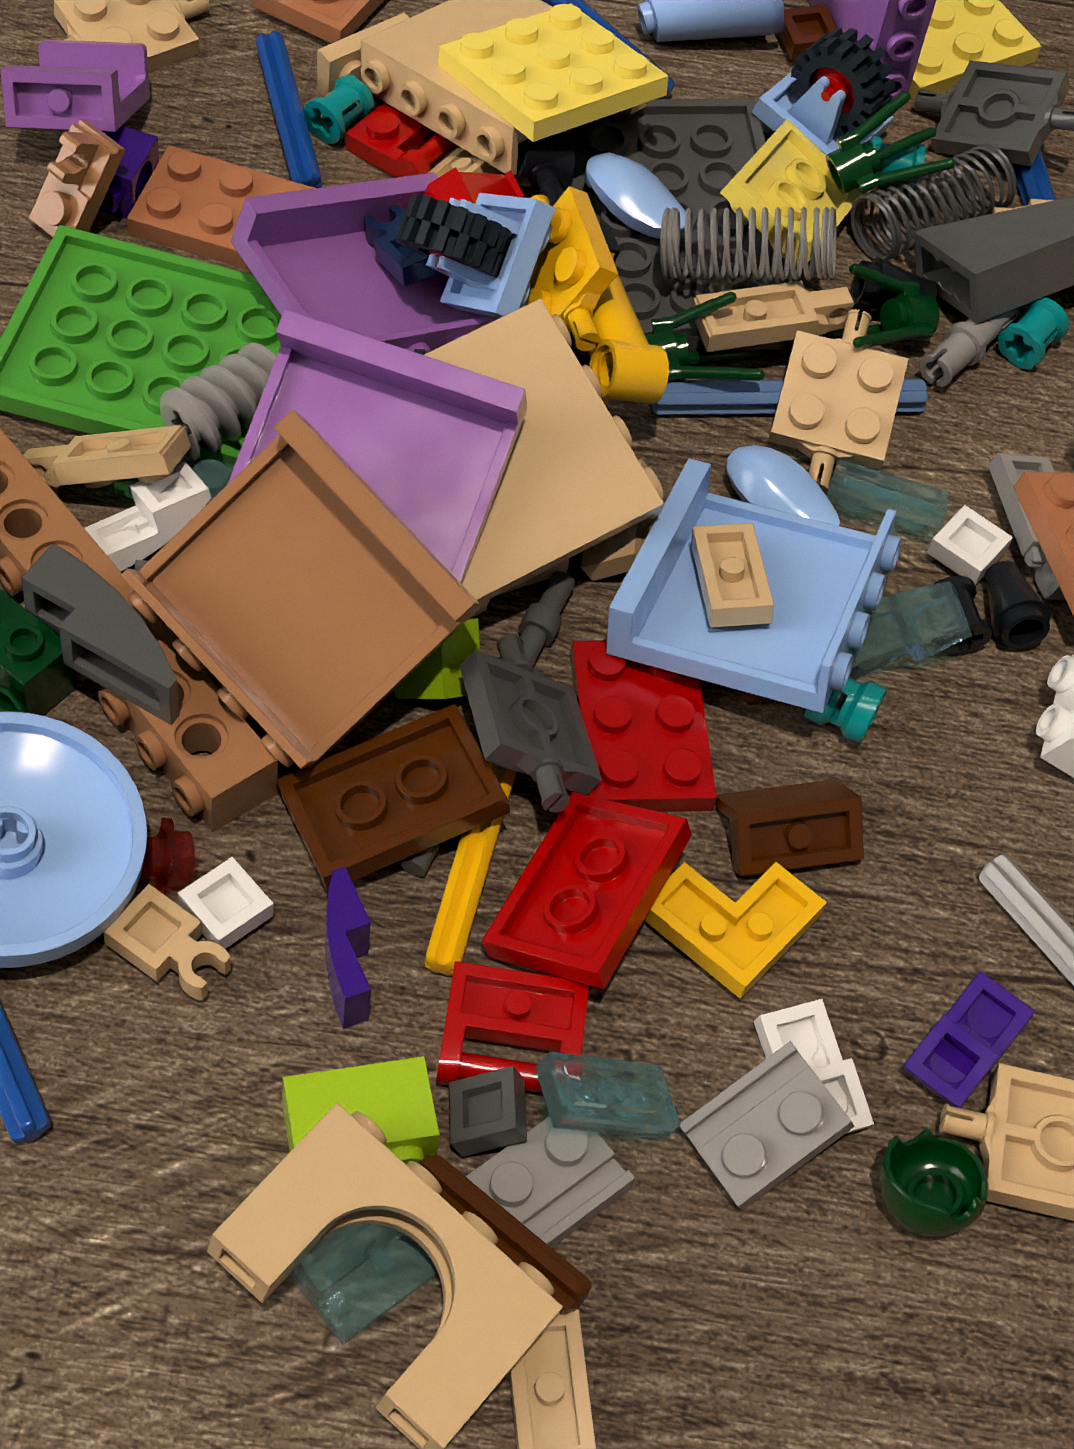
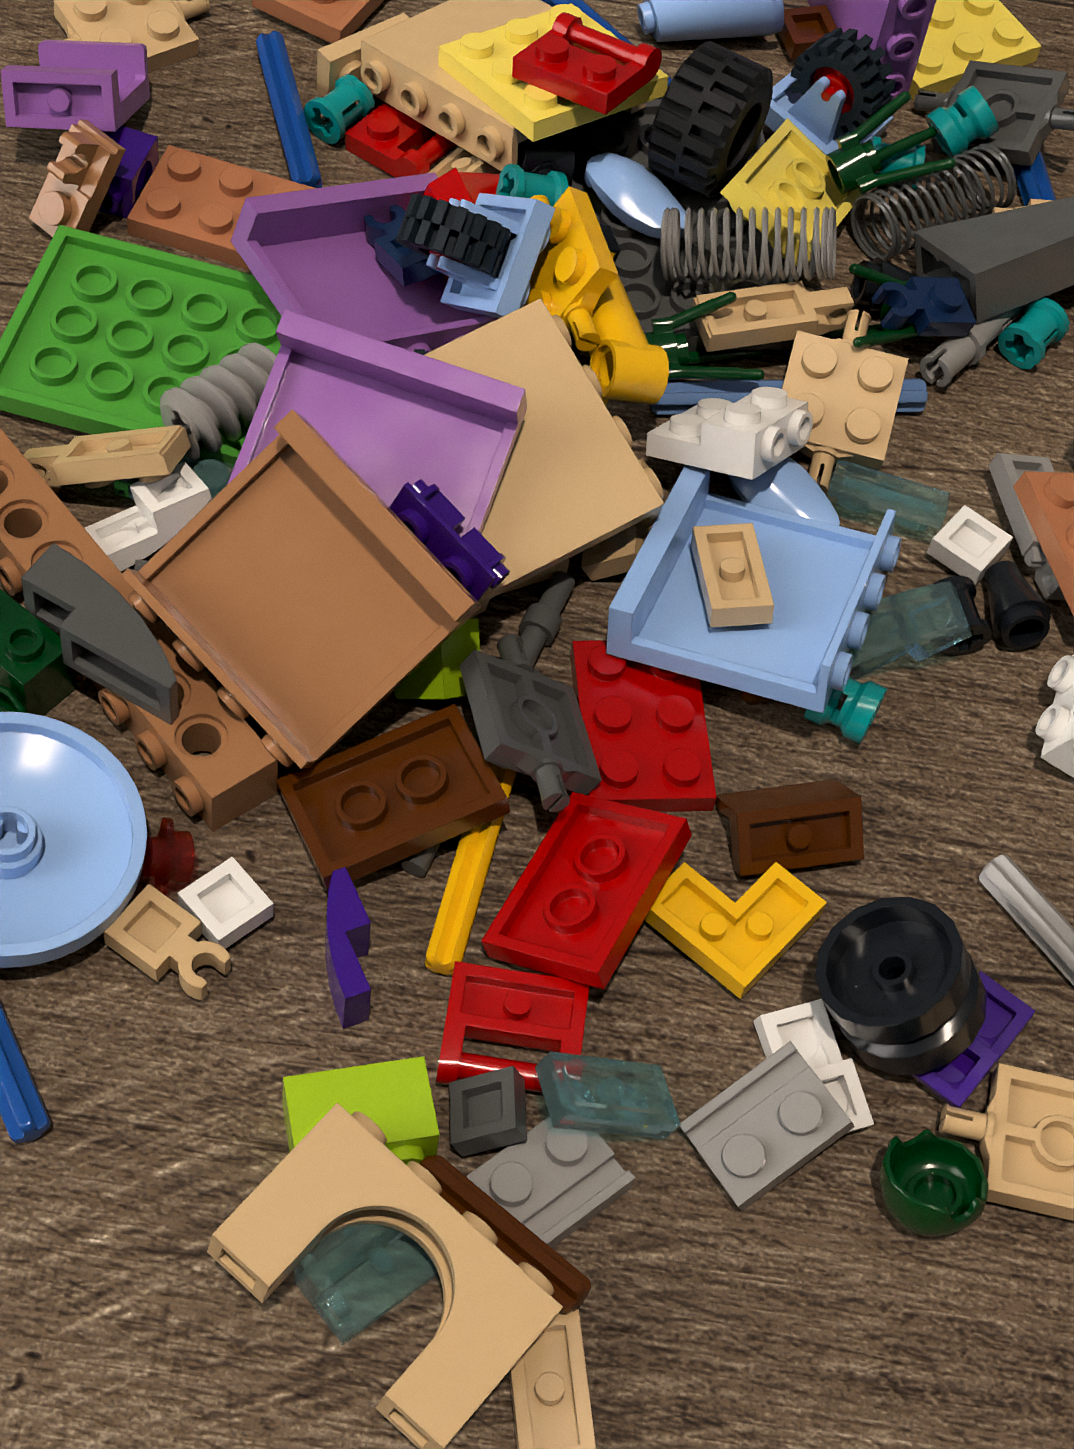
(433, 521): none -> dark purple hinge
(517, 183): none -> teal bush
(594, 78): none -> red plate
(710, 118): none -> black tyre
(737, 436): none -> white plate
(901, 985): none -> black wheel
(931, 303): none -> dark blue plate
(962, 122): none -> teal wheel

